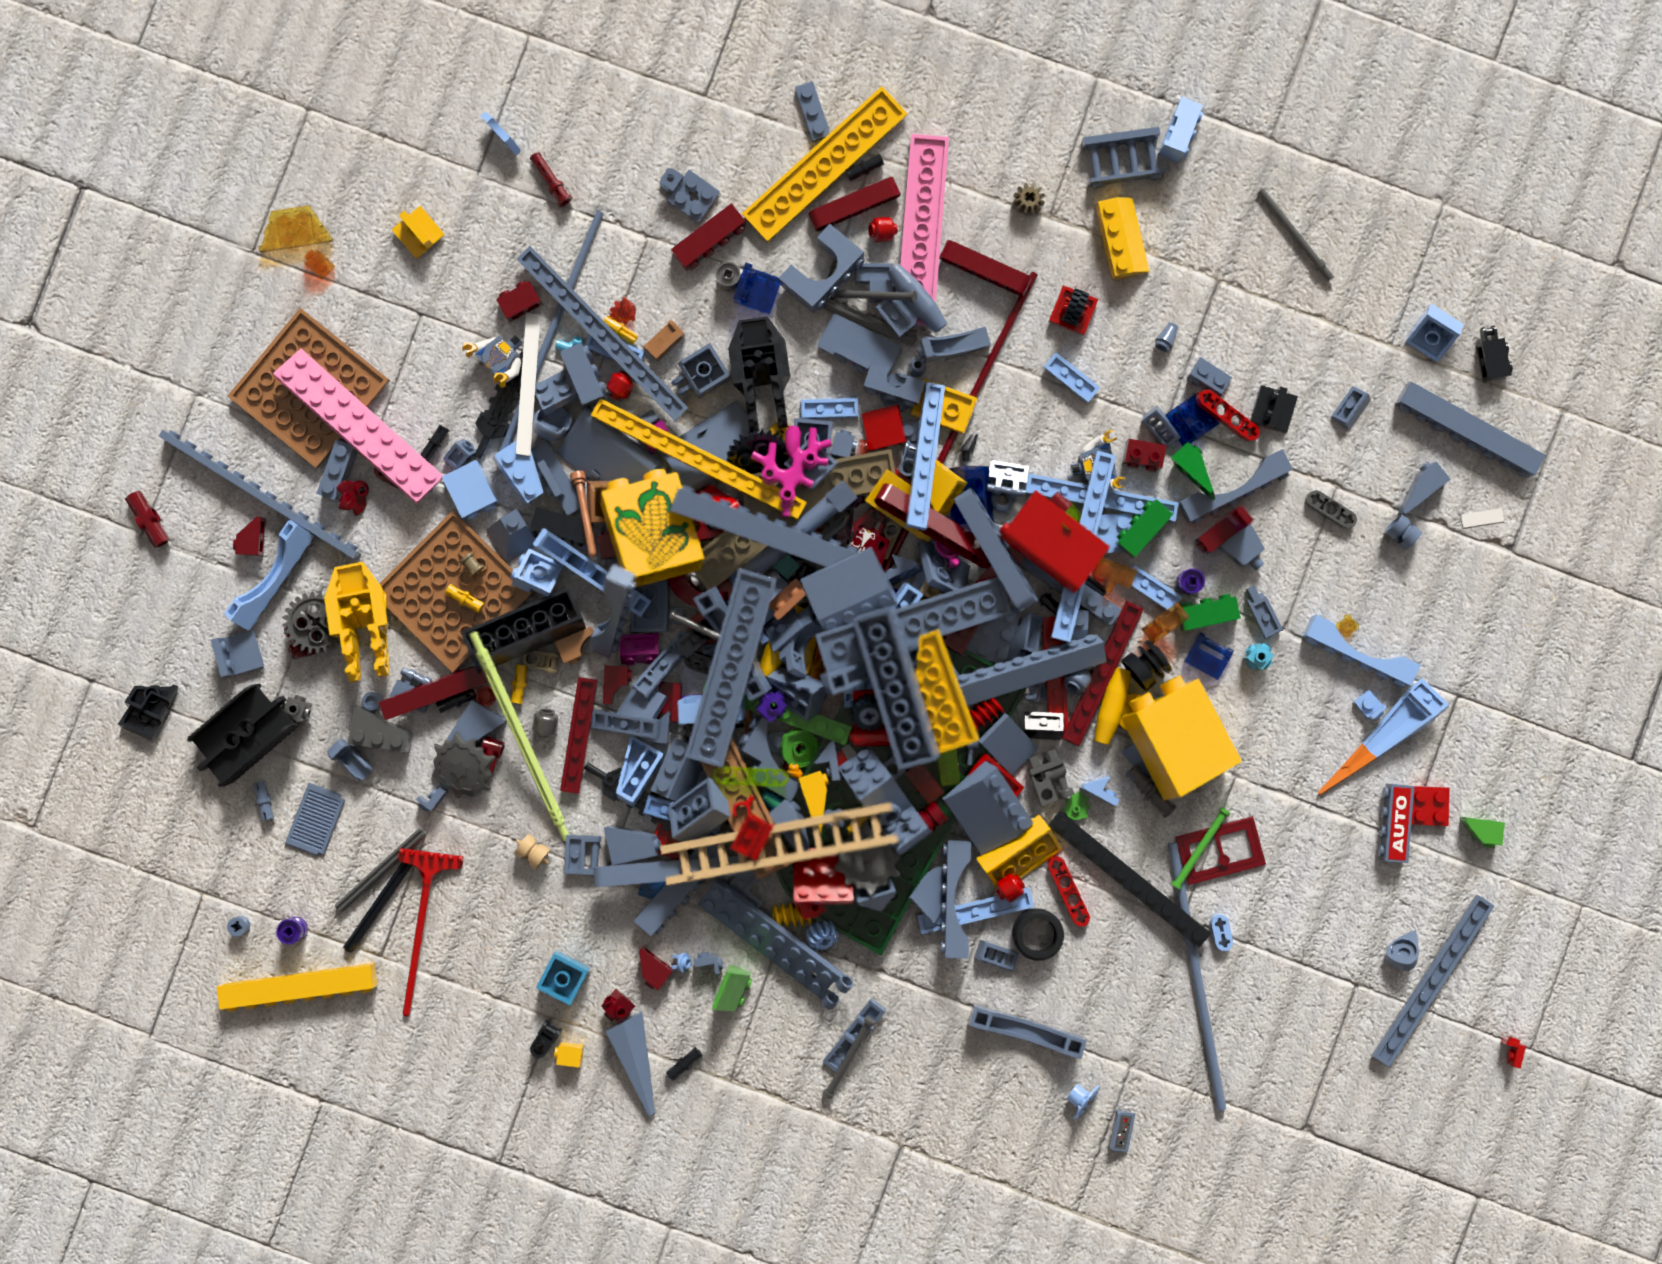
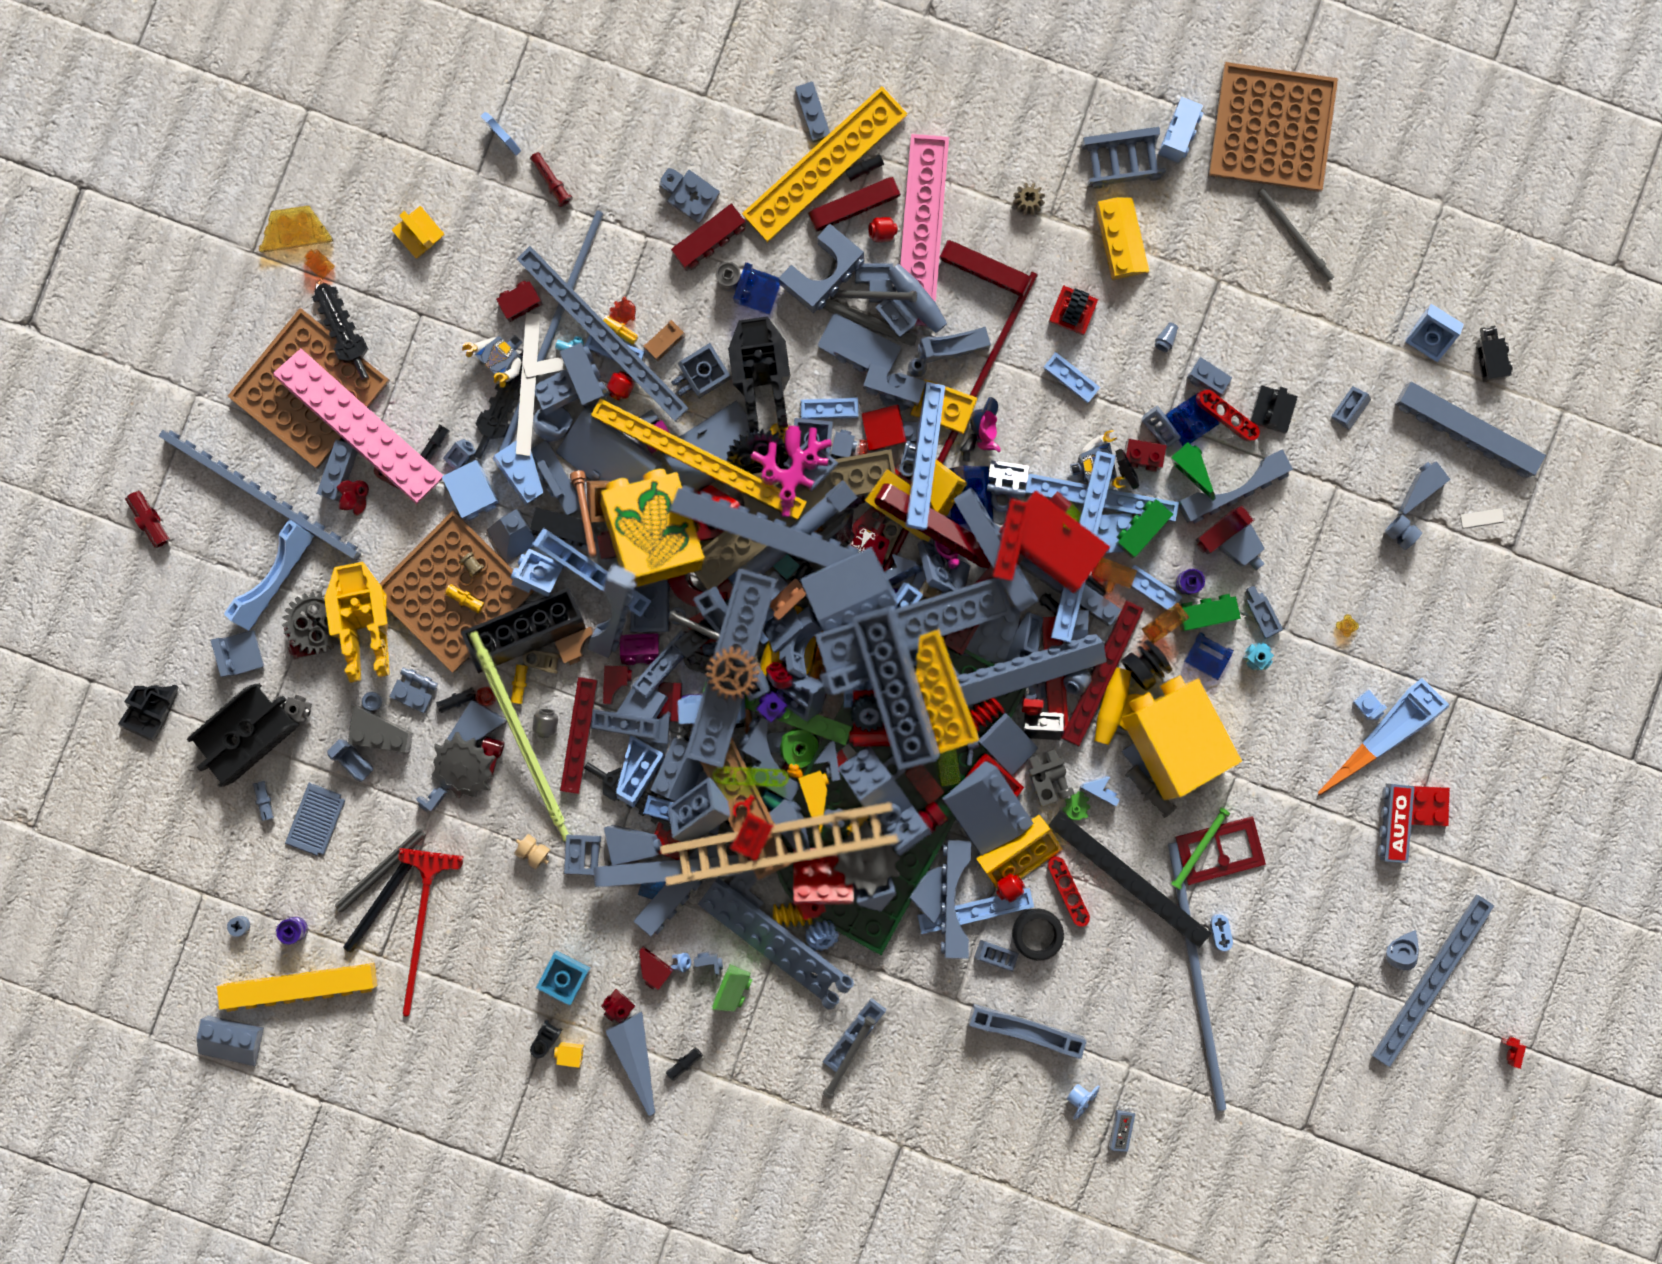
(229, 1040): none -> sand blue slope
(251, 538): dark red slope -> none
(349, 346): none -> black bar
(432, 692): dark red slope -> none
(544, 367): none -> white sticker
(736, 682): none -> medium nougat gear
(779, 675): none -> dark red plate
(984, 425): none -> hair
(1011, 539): none -> red plate
(1032, 706): none -> red plate
(1126, 469): none -> black plate
(1273, 126): none -> medium nougat plate
(1326, 634): light blue arch -> none
(1340, 521): dark grey beam -> none
(1485, 831): bright green slope -> none

